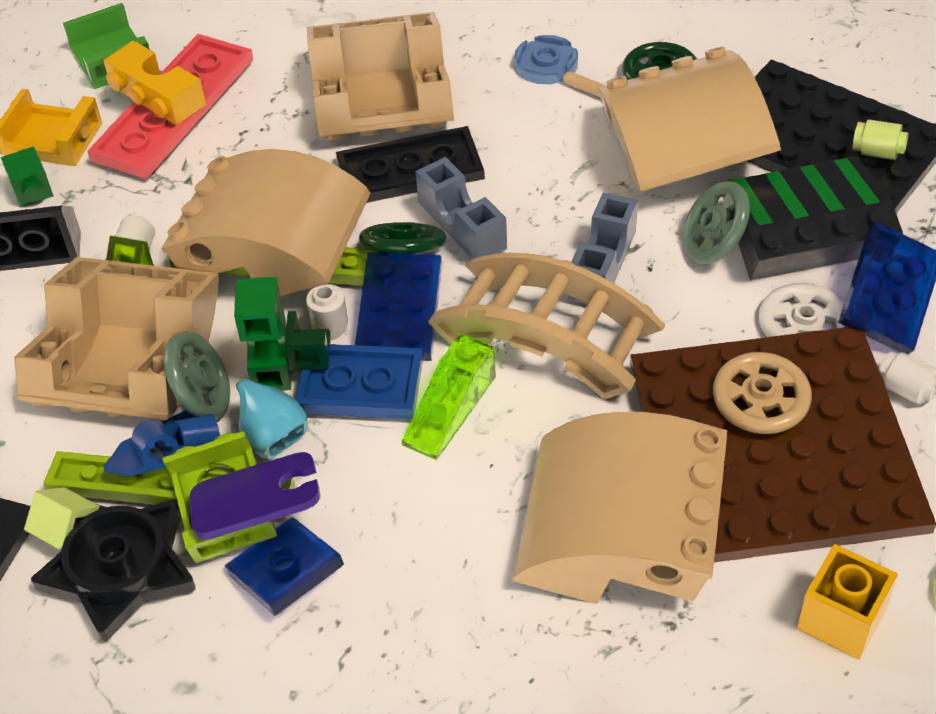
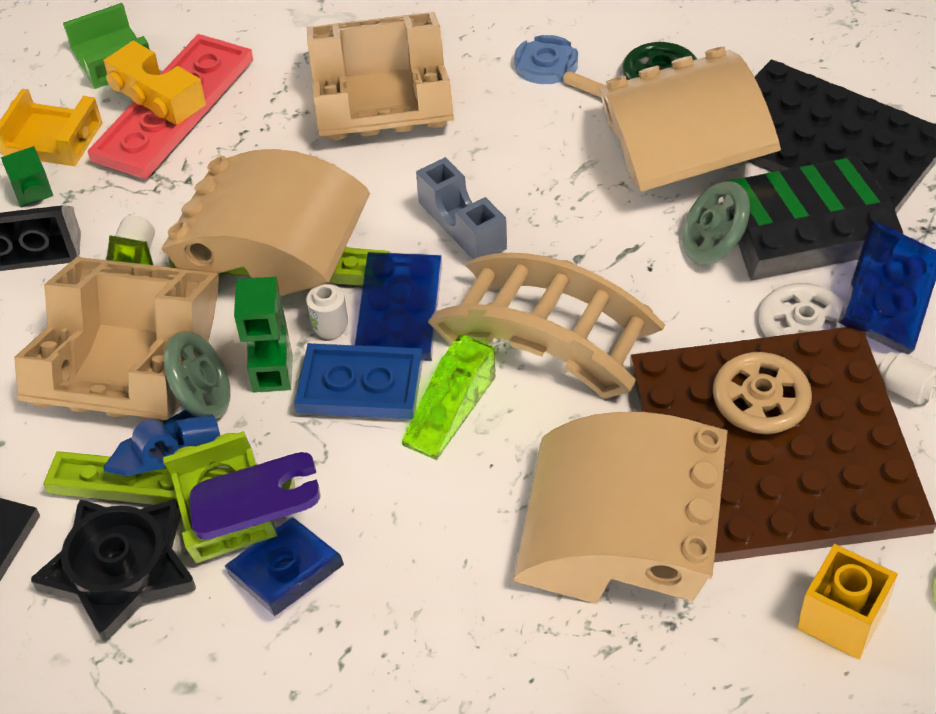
(54, 514): yellowish green panel -> none
(269, 418): medium azure piece -> none
(306, 348): dark green panel -> none
(391, 166): black tile -> none
(402, 238): dark green plate -> none
(610, 237): sand blue arch -> none
(880, 139): yellowish green brick -> none

